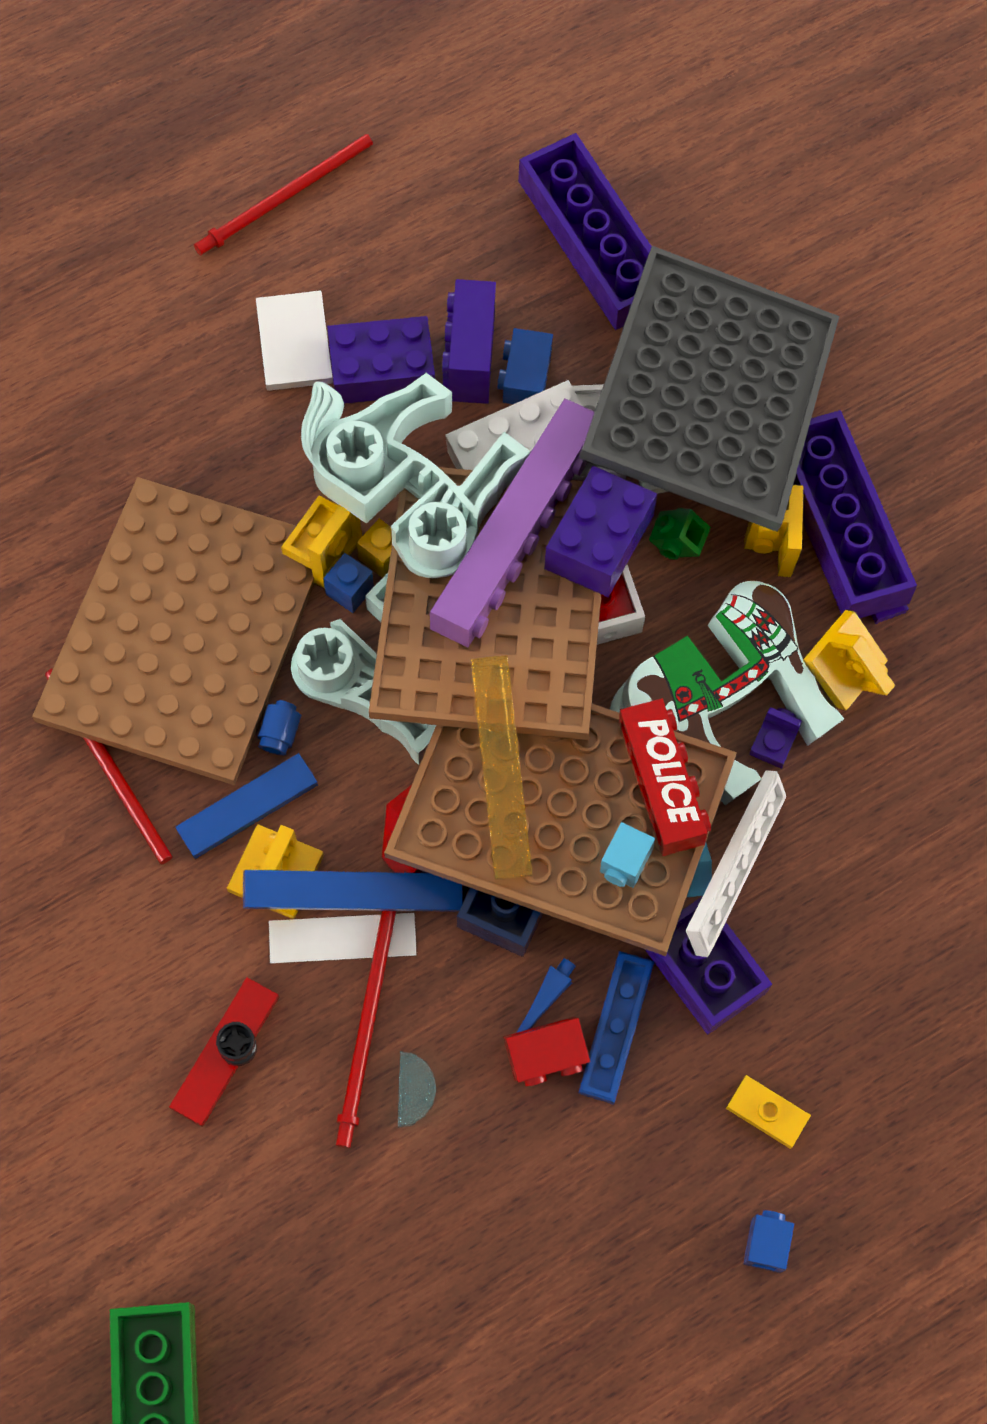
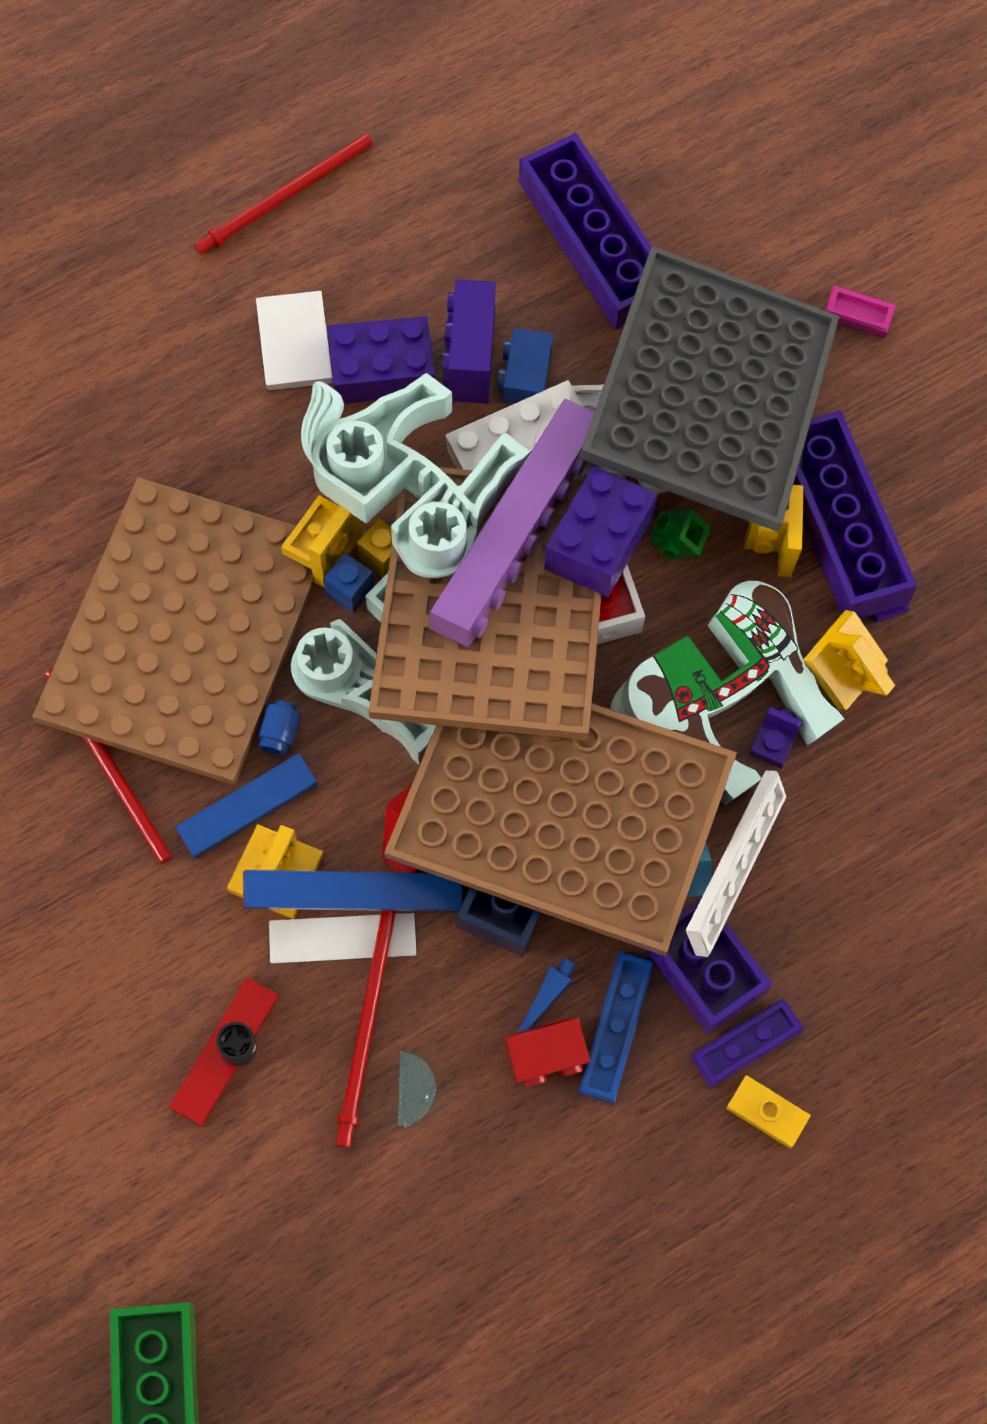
(501, 767): clear yellow tile -> none
(626, 856): medium azure brick -> none
(663, 777): red brick -> none
(746, 1043): none -> dark purple tile
(769, 1242): blue brick -> none
(861, 311): none -> dark pink tile

